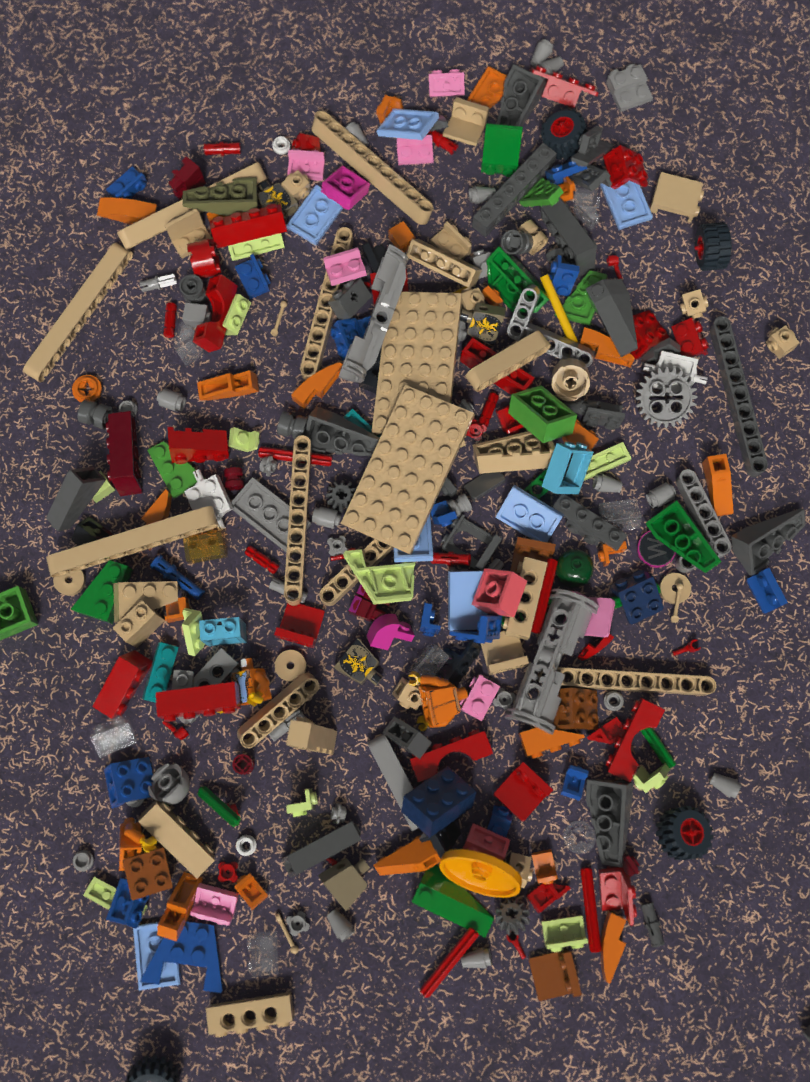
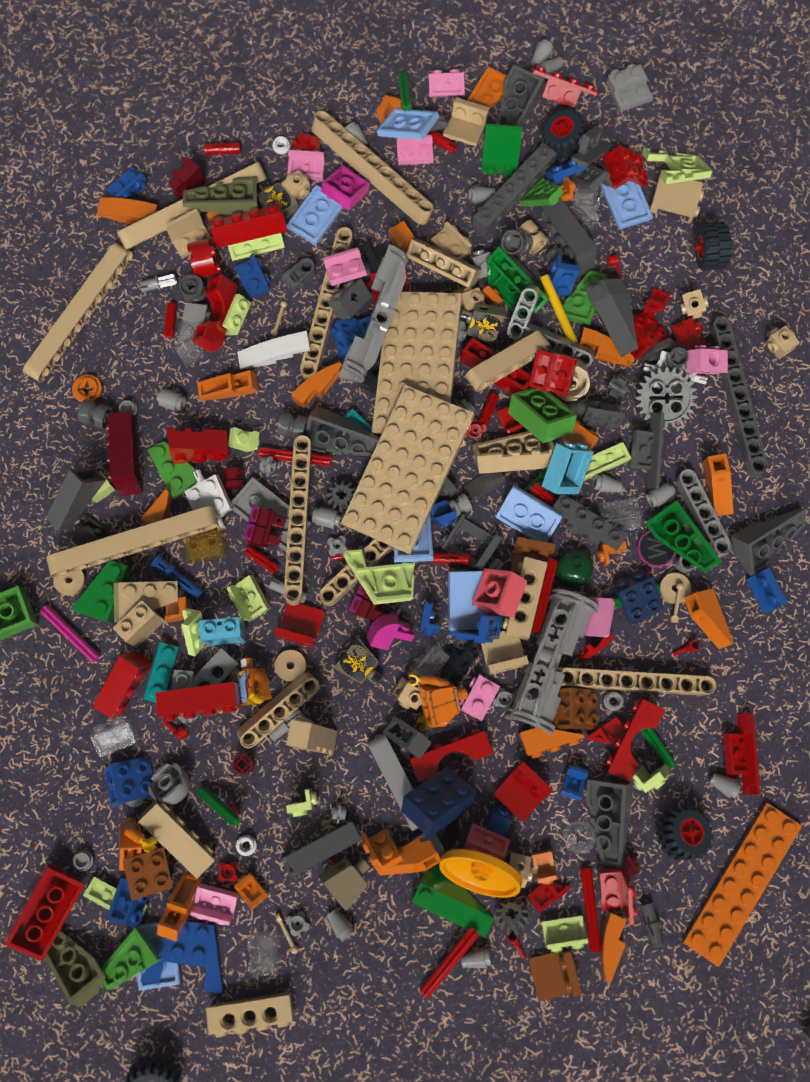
(43, 912): none -> red slope
(70, 633): none -> dark pink axle
(74, 970): none -> olive wedge
(129, 959): none -> bright green wing
(248, 598): none -> yellowish green bracket
(261, 526): none -> dark red hips
(272, 350): none -> white slope
(297, 277): none -> dark grey piece
(382, 850): none -> orange bracket
(404, 91): none -> green axle
(543, 494): none -> red axle
(553, 372): none -> red slope
(618, 386): none -> dark grey gear
(648, 450): none -> dark grey bracket
(656, 301): none -> red slope
(679, 355): none -> dark grey wheel
(682, 166): none -> yellowish green wing
(707, 360): none -> bright pink brick
(709, 617): none -> orange slope
(741, 884): none -> orange plate
(742, 754): none -> red bracket

